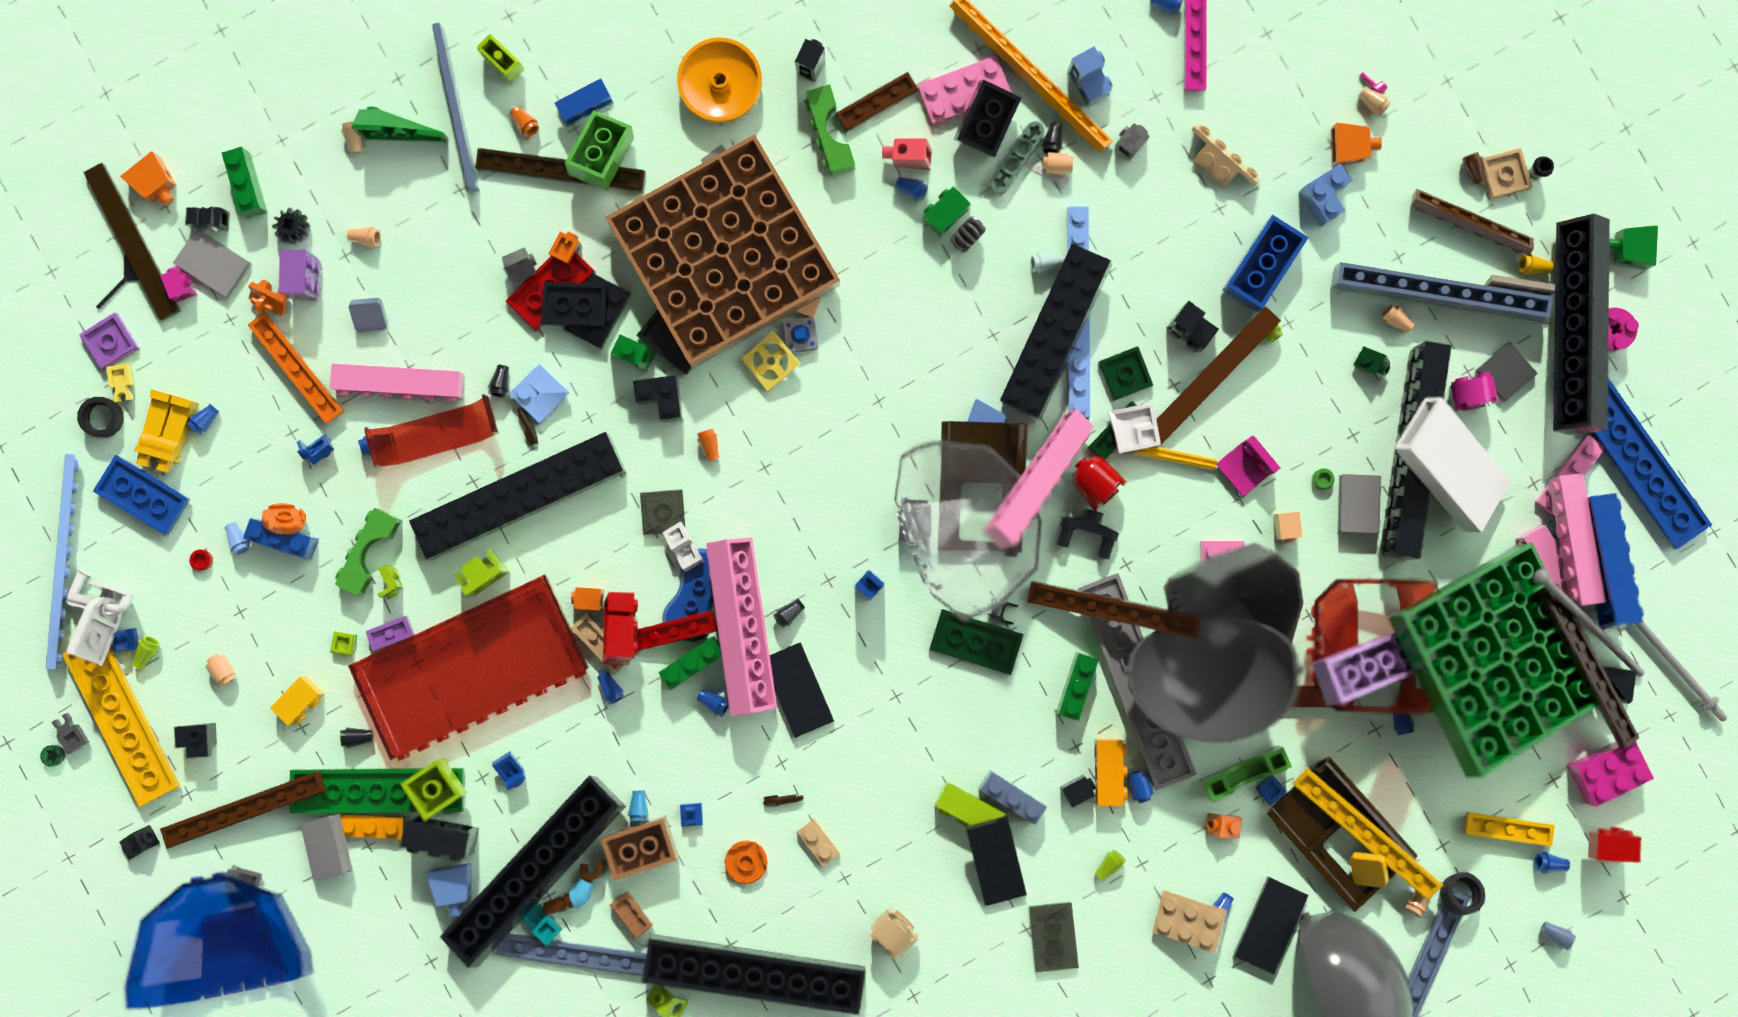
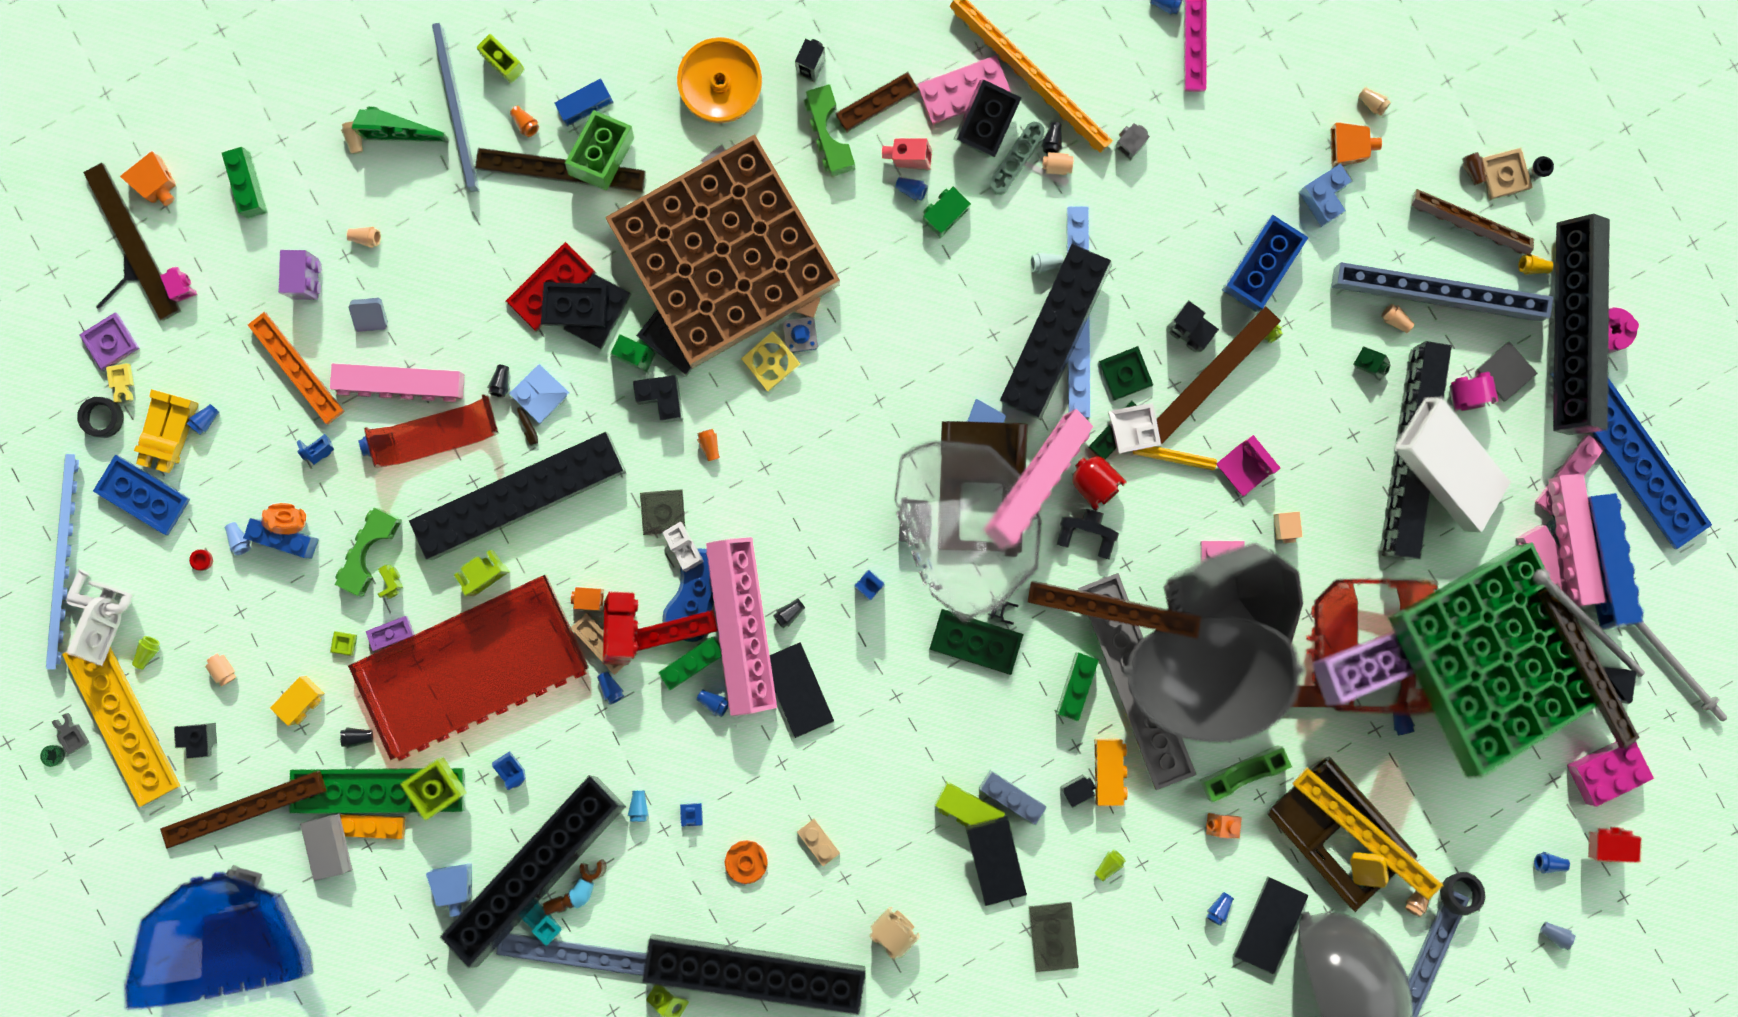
(125, 640): blue tile -> none
(139, 842): black bracket -> none
(202, 217): black leg -> none
(212, 263): light grey tile -> none
(264, 299): orange hips -> none
(298, 223): black gear -> none
(439, 838): black brick -> none
(519, 265): flat silver brick -> none
(565, 246): orange bracket -> none
(631, 914): medium nougat plate -> none
(639, 847): medium nougat brick -> none
(776, 800): dark brown piece -> none
(968, 234): dark grey gear -> none
(1088, 76): medium blue brick -> none
(1139, 786): blue brick -> none
(1189, 921): tan plate -> none
(1219, 161): tan bracket -> none
(1270, 789): blue tile -> none
(1323, 479): bright green tile -> none
(1359, 504): light grey piece -> none
(1380, 87): dark pink hand -> none
(1509, 829): yellow plate -> none
(1521, 285): dark tan tile -> none
(1636, 246): green torso -> none

